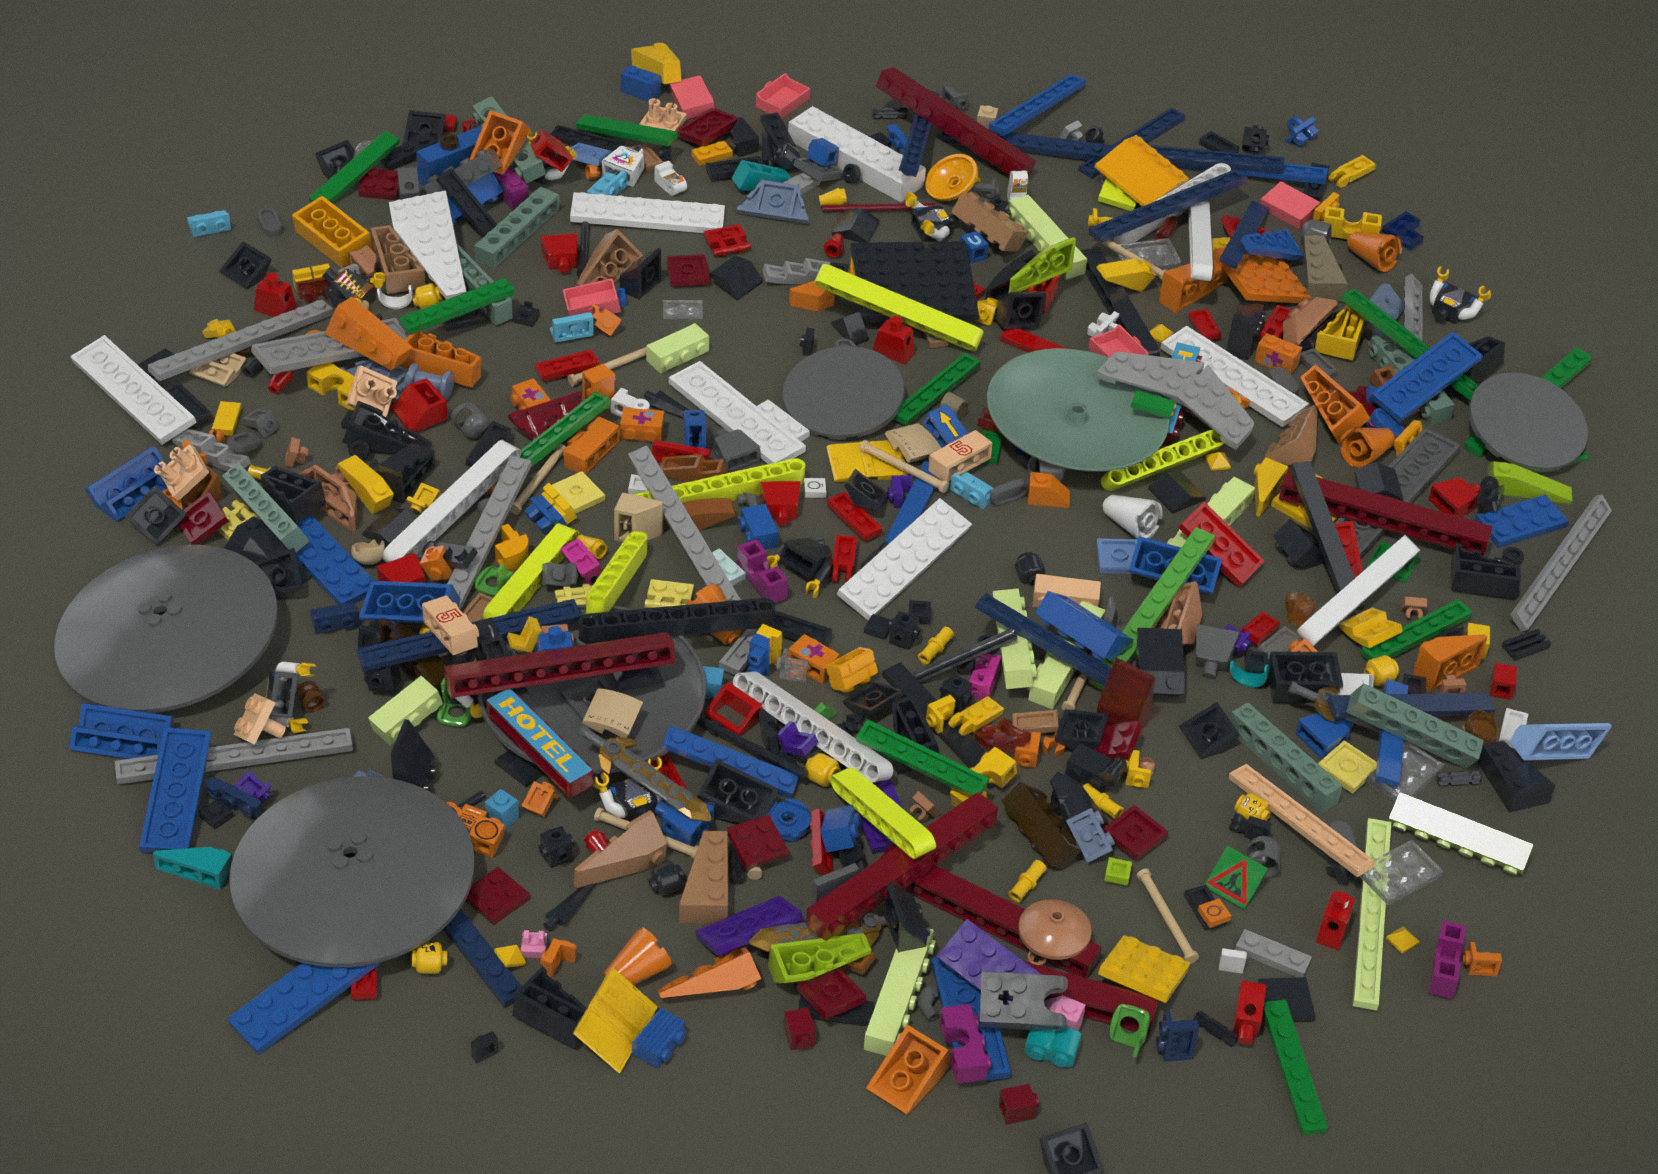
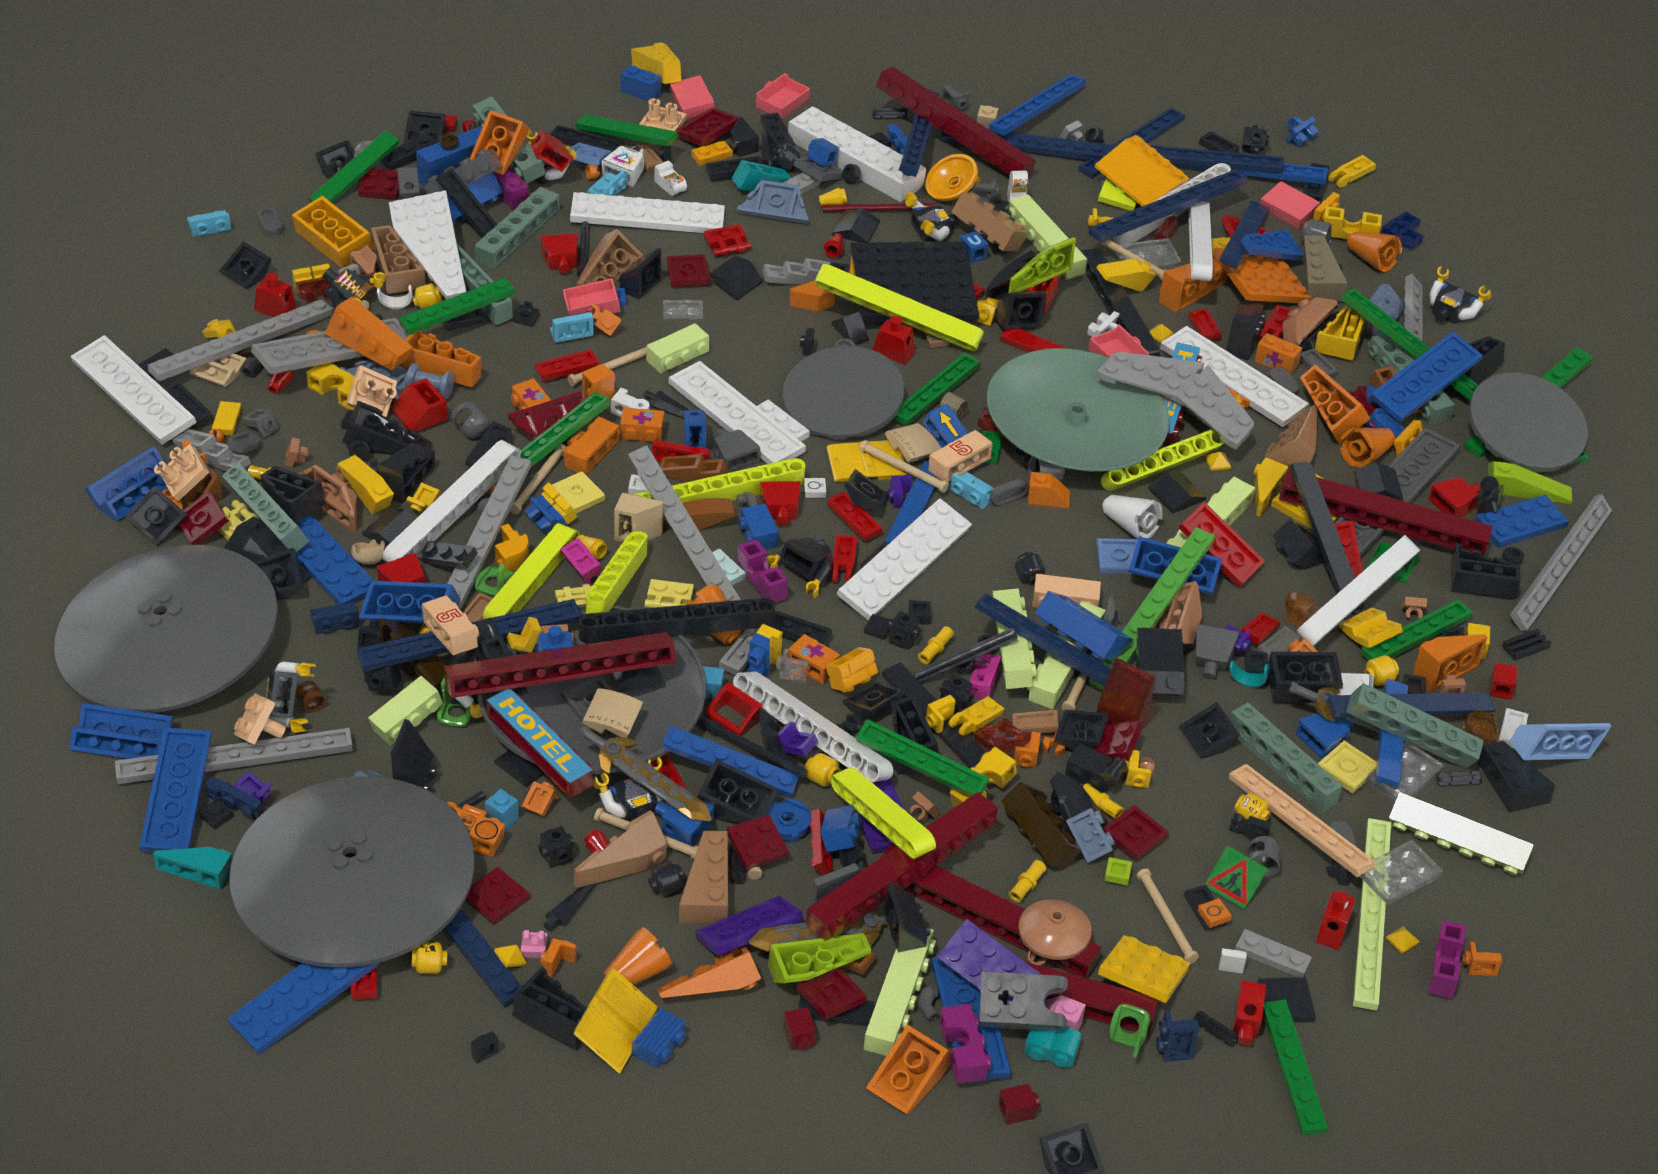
(435, 565): orange bracket -> none
(559, 575): dark grey bracket -> none
(825, 710): bright green tile -> none
(1153, 404): green tile -> none

